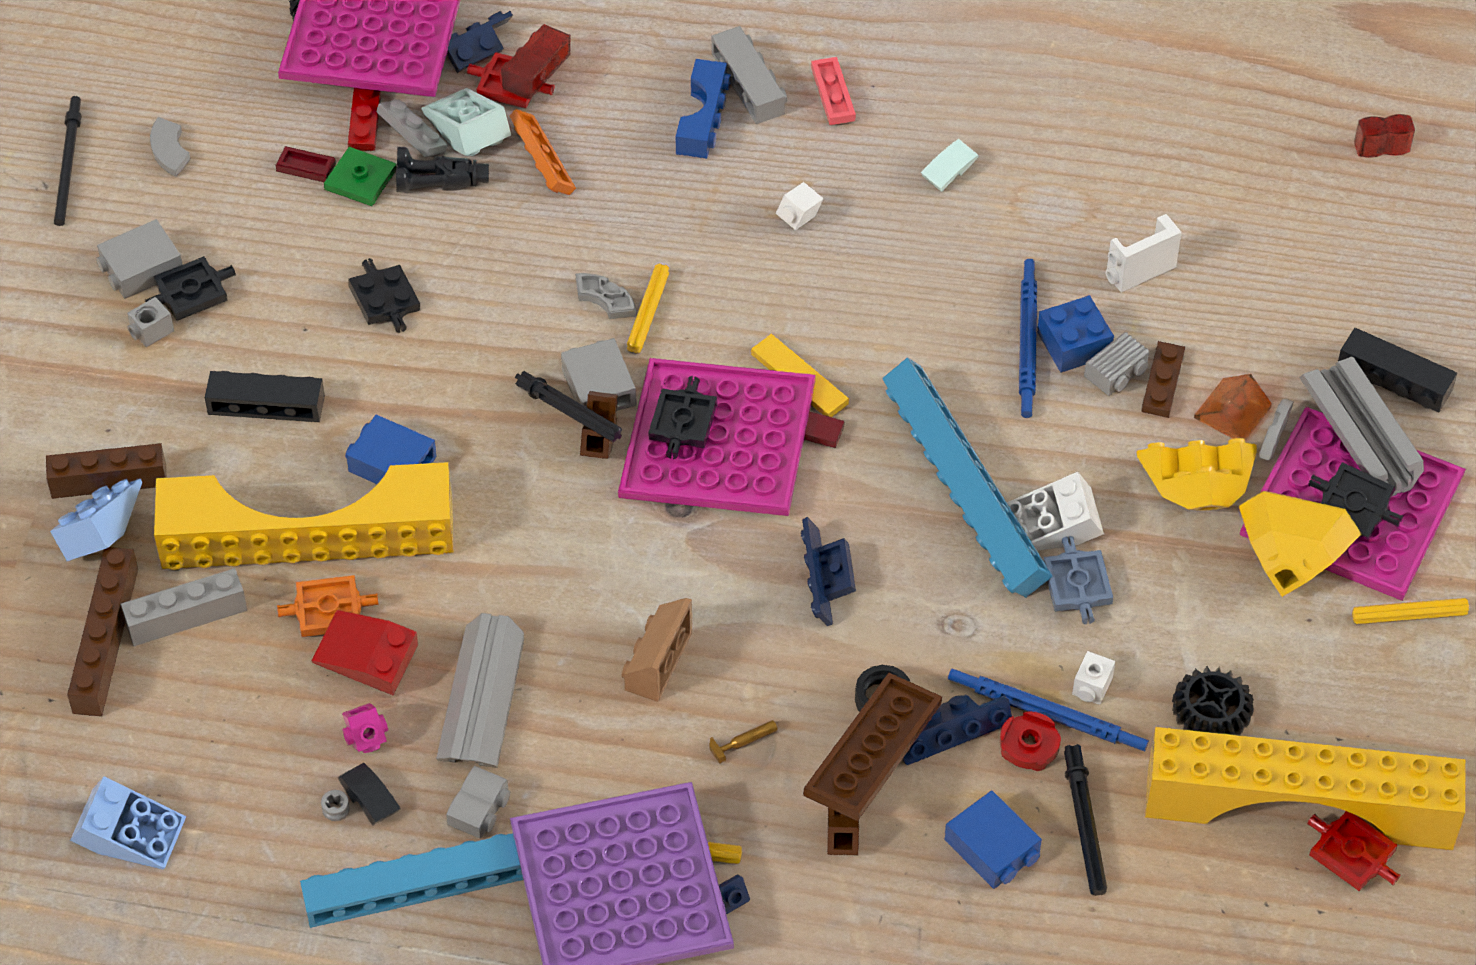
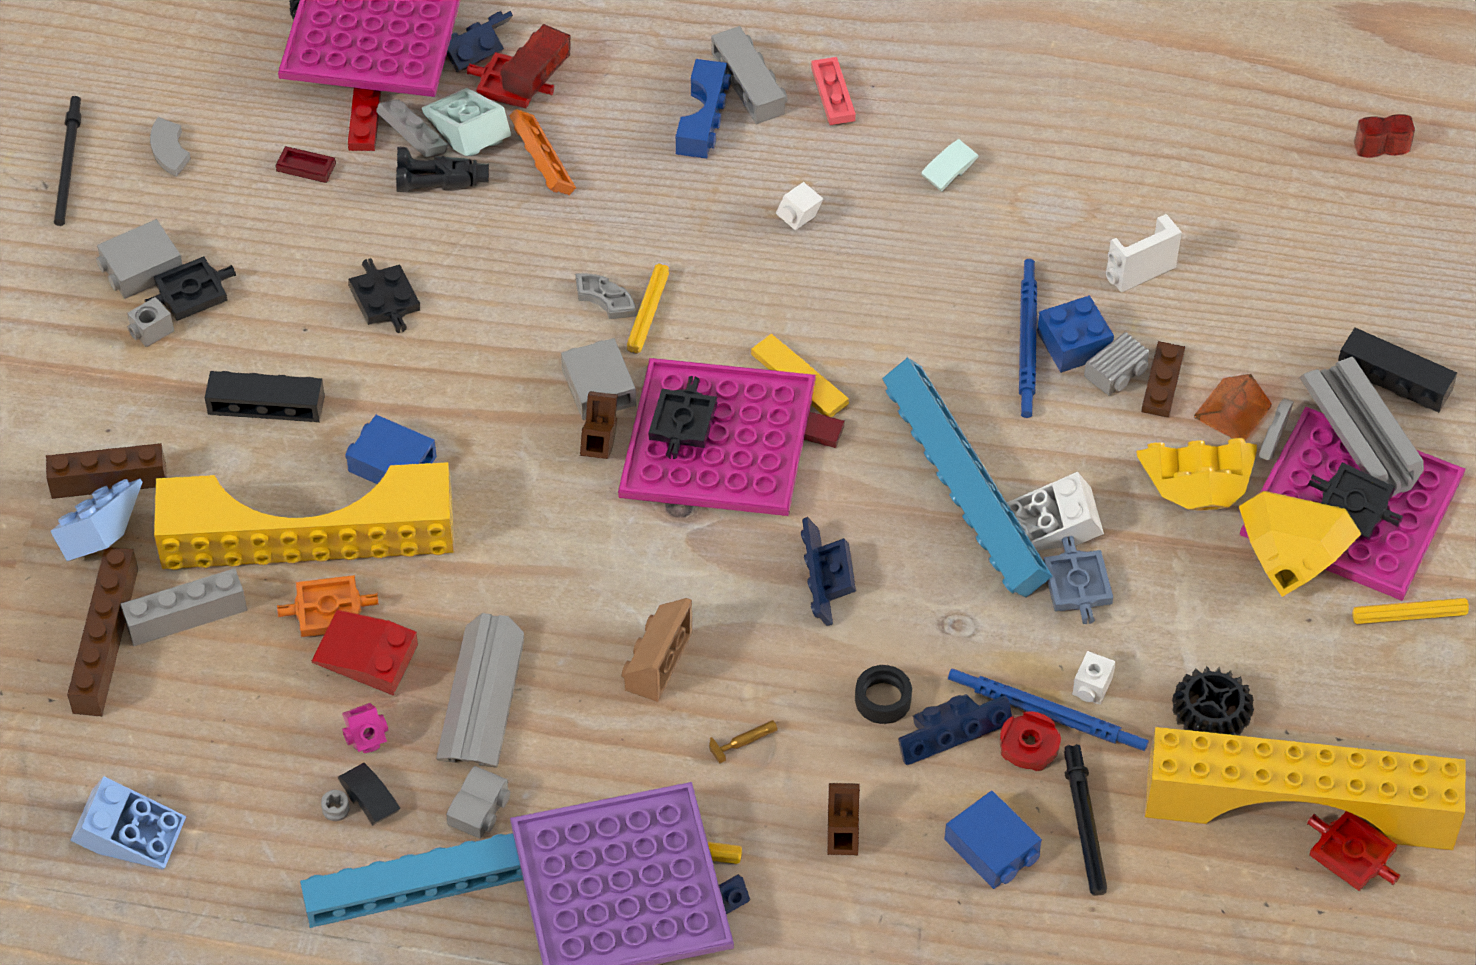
(360, 176): green plate -> none
(539, 389): black axle -> none
(872, 746): reddish brown plate -> none

